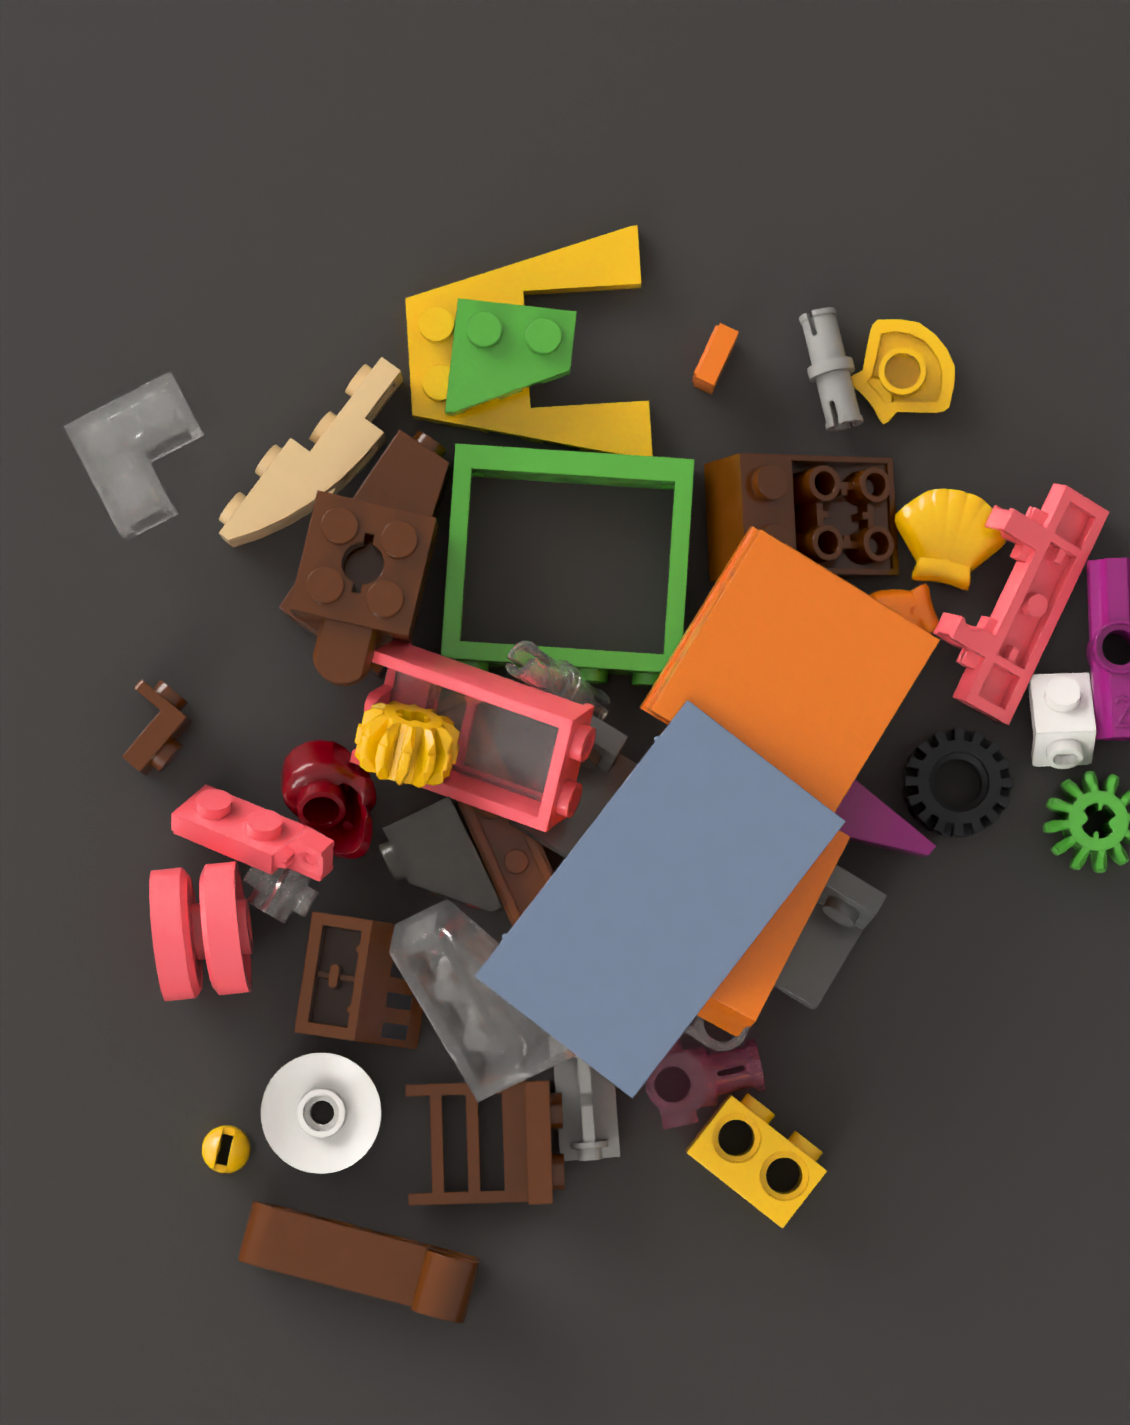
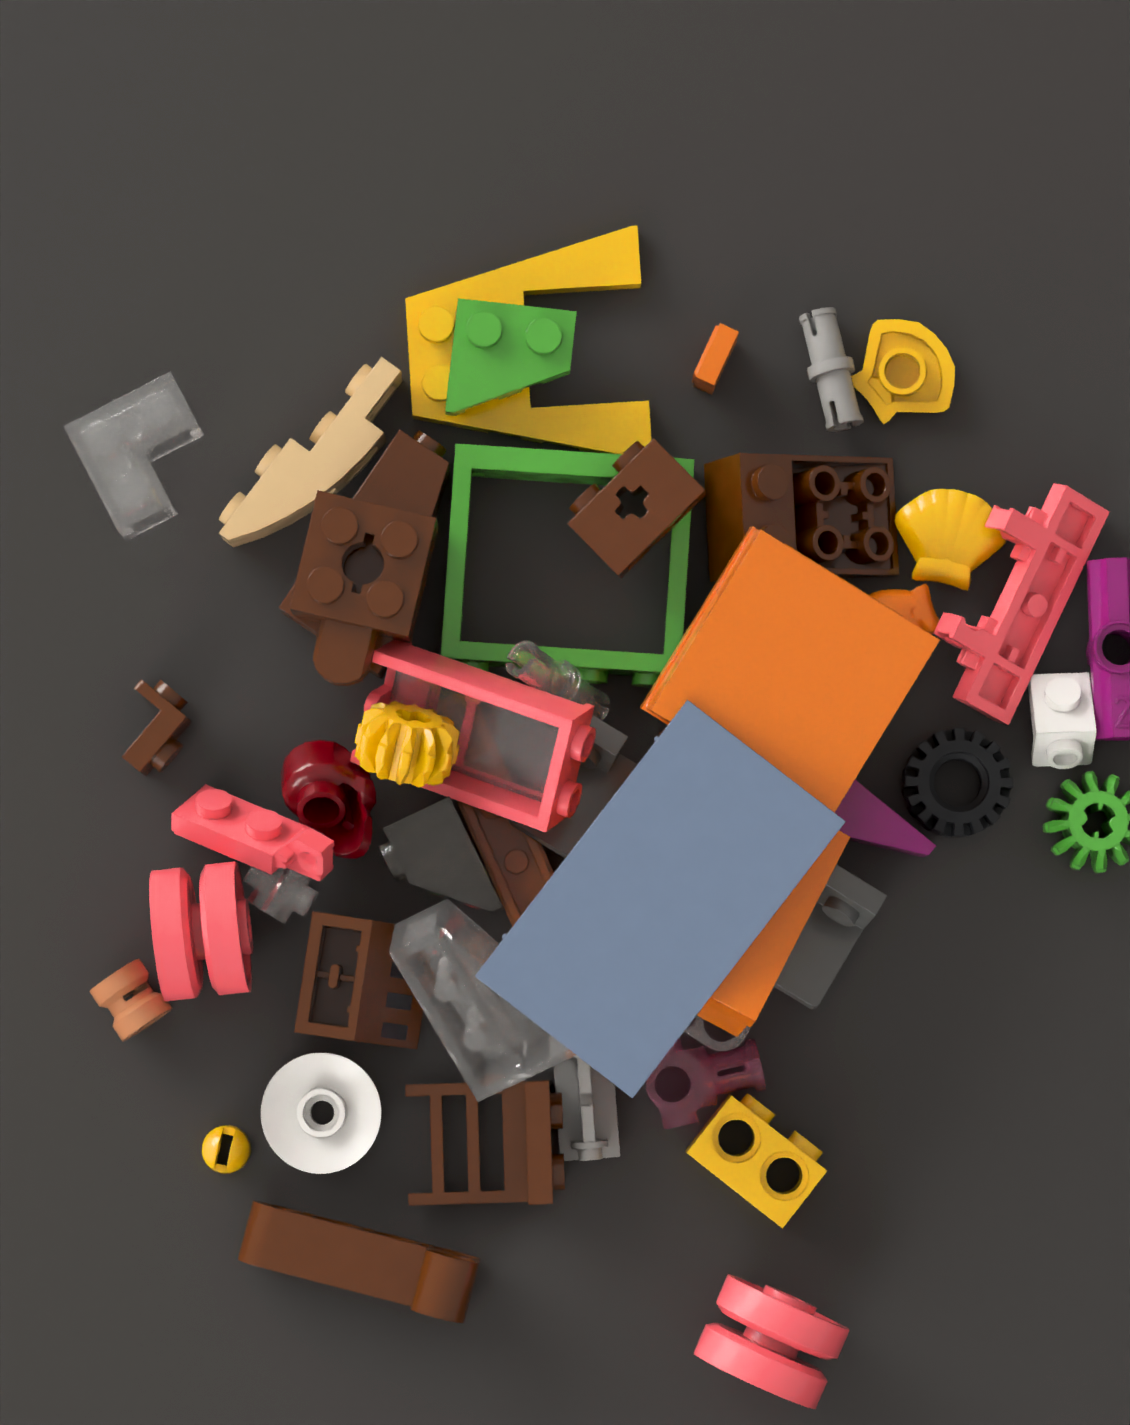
(137, 1012): none -> nougat wheel
(669, 499): none -> reddish brown brick
(769, 1346): none -> coral wheel

